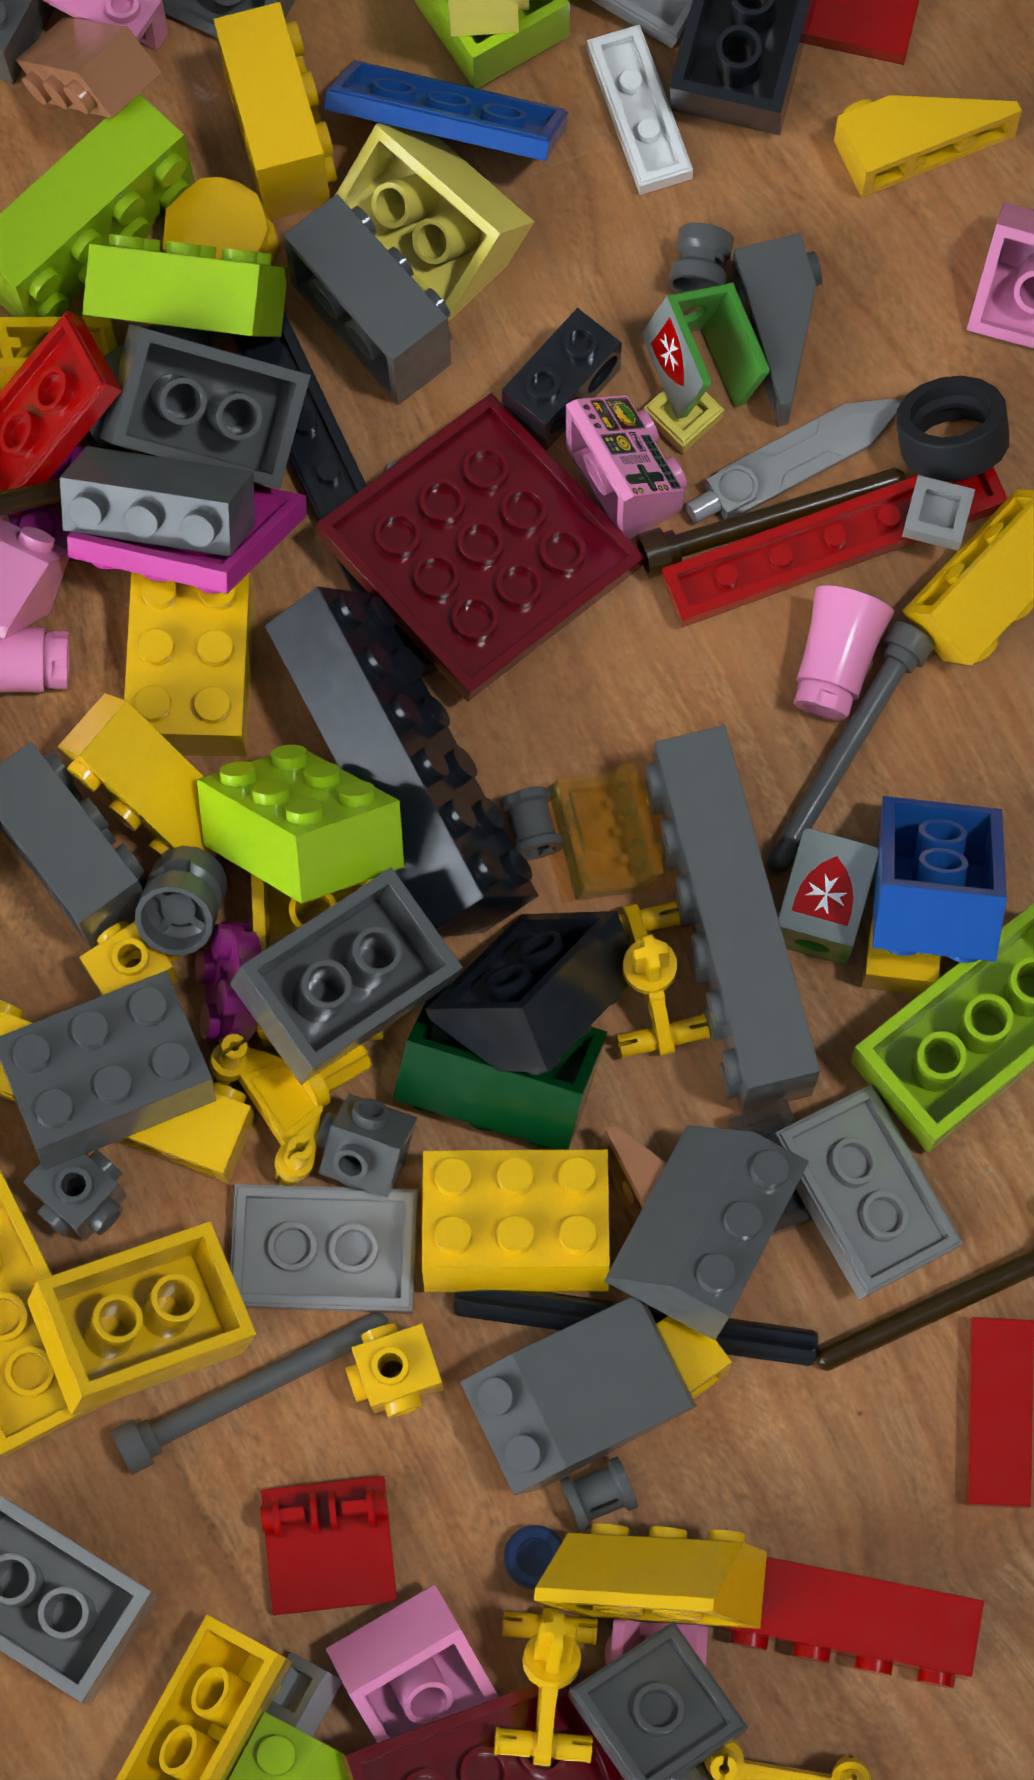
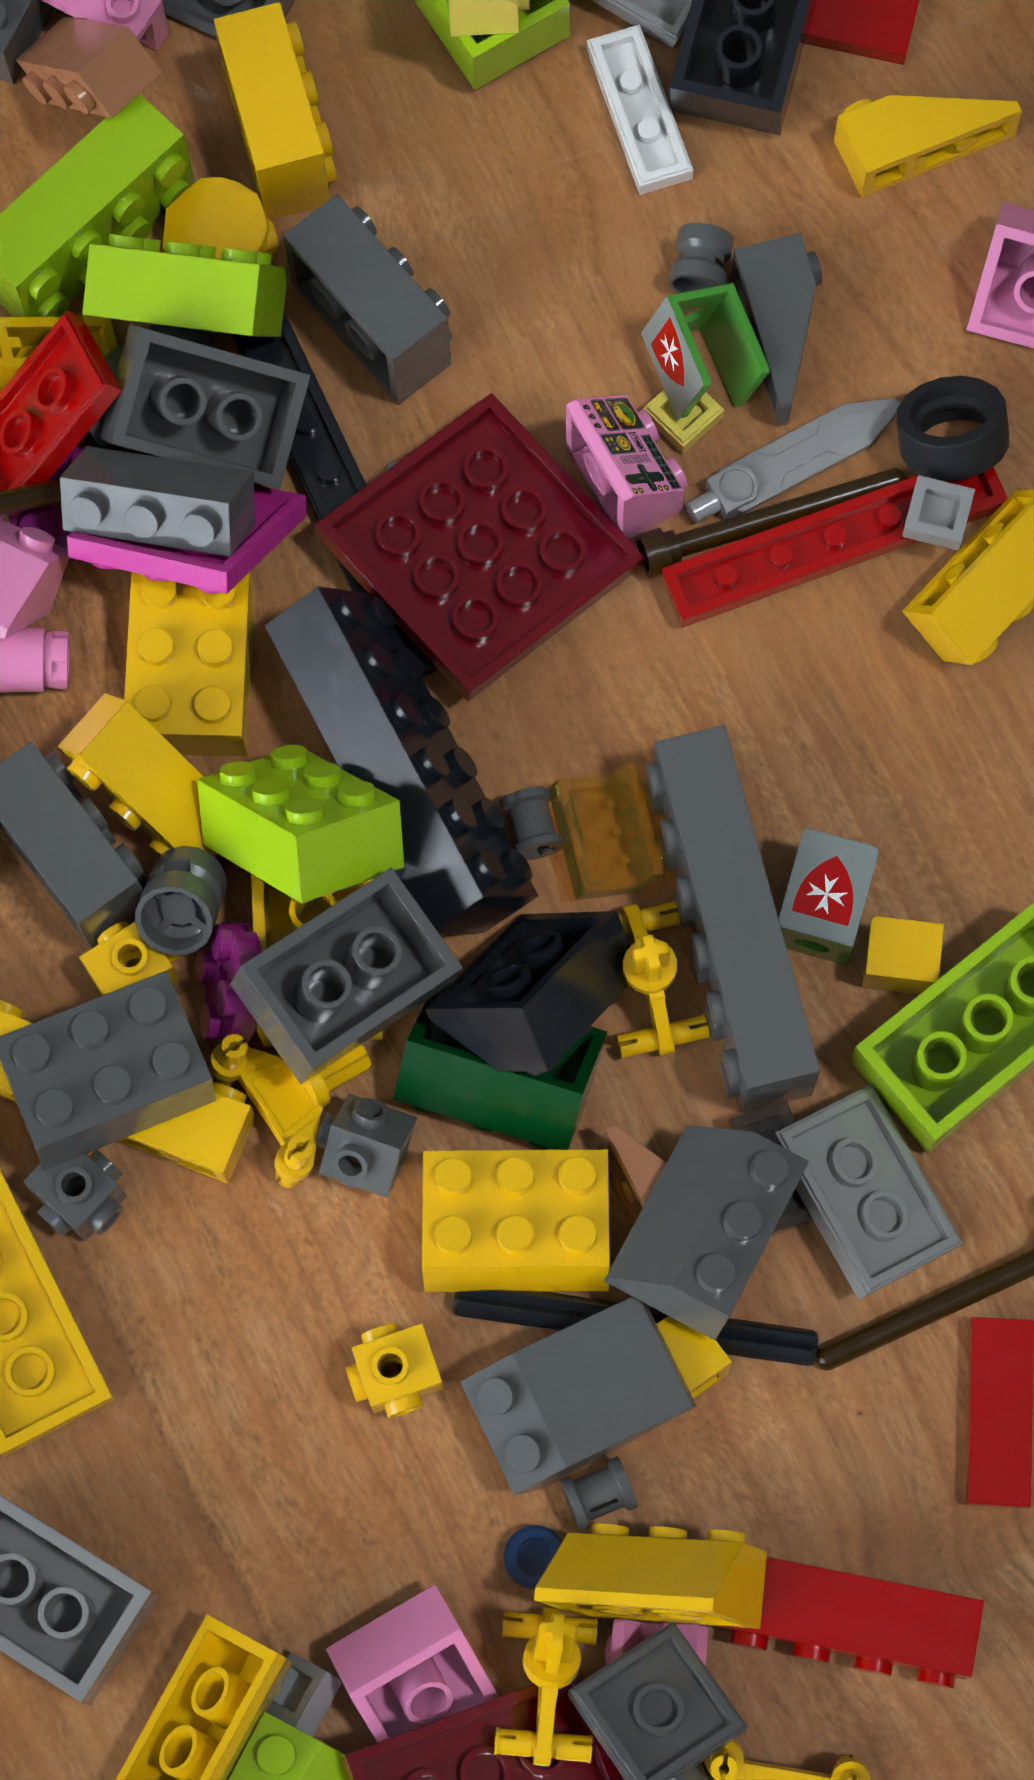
(140, 1317): yellow brick -> none
(144, 1440): dark grey piece -> none
(324, 1248): light grey tile -> none
(328, 1545): red hinge -> none
(435, 212): light yellow slope -> none
(447, 110): blue tile -> none
(567, 367): black brick -> none
(839, 650): bright pink plant -> none
(904, 650): dark grey piece -> none
(939, 879): blue brick -> none

